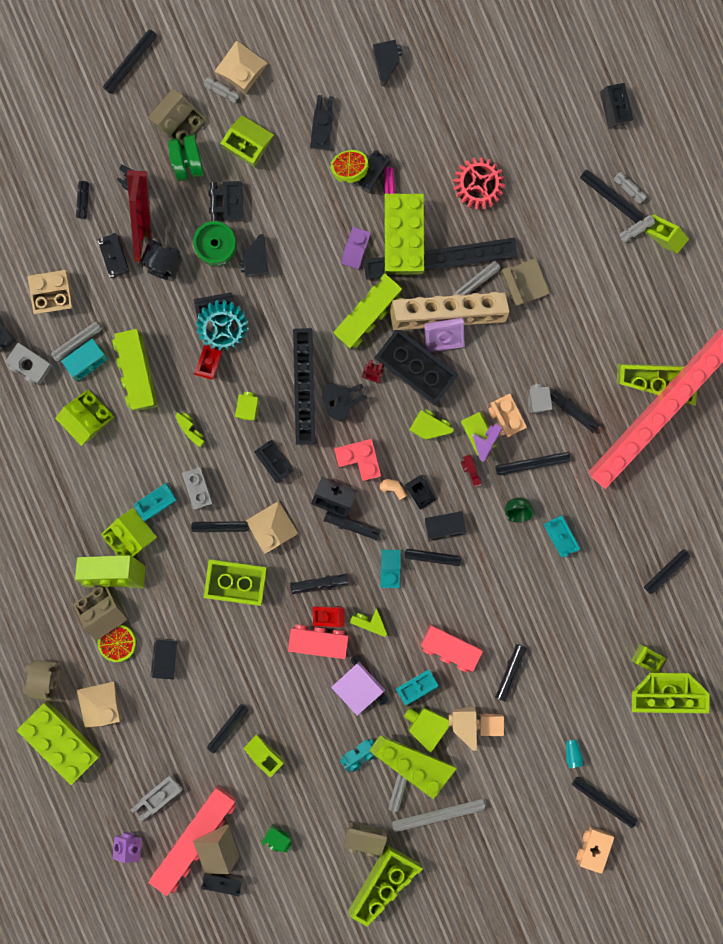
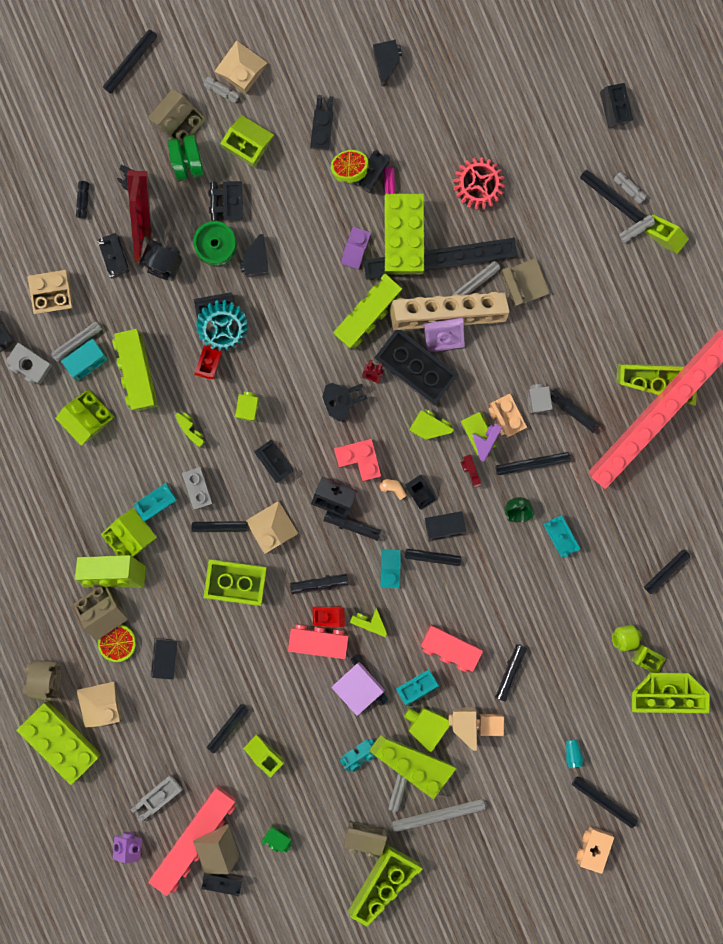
(304, 386): black brick -> none
(626, 638): none -> lime head

